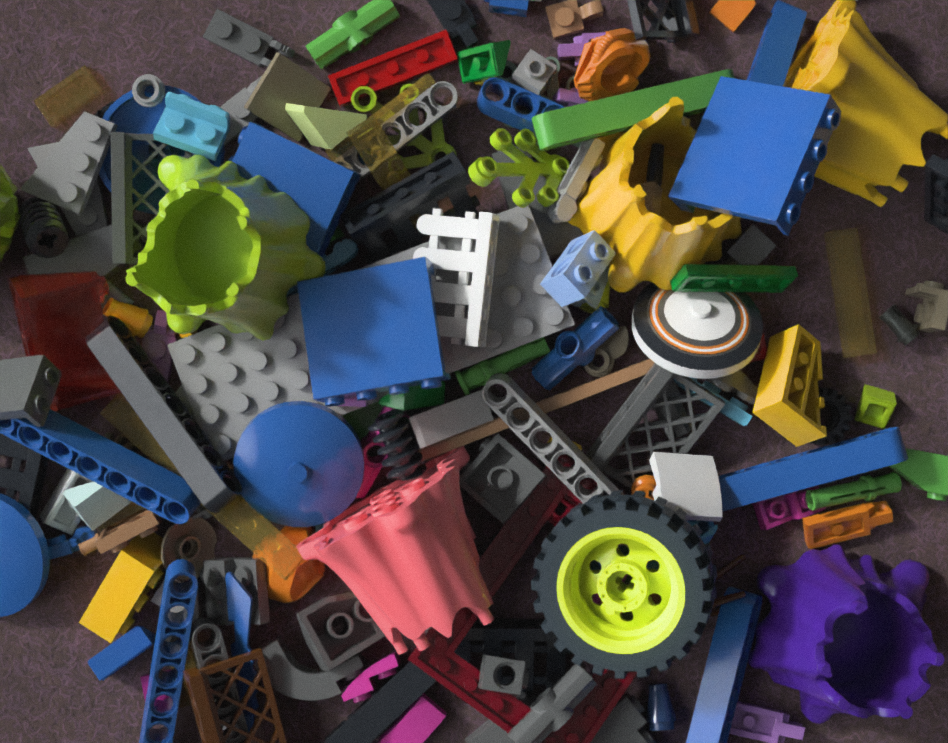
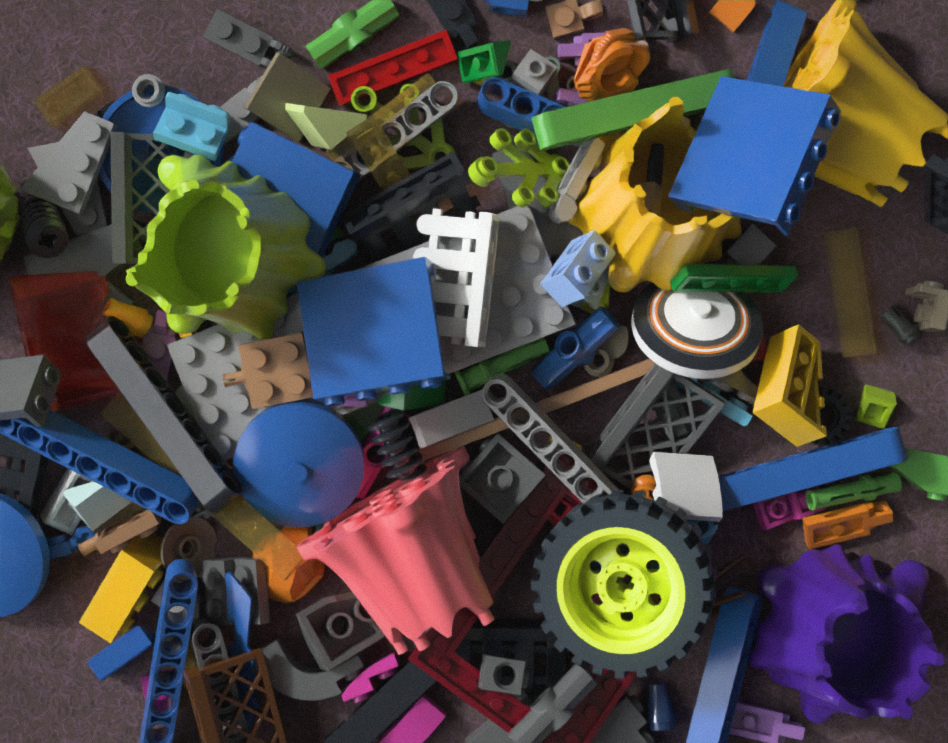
(273, 370): none -> medium nougat plate

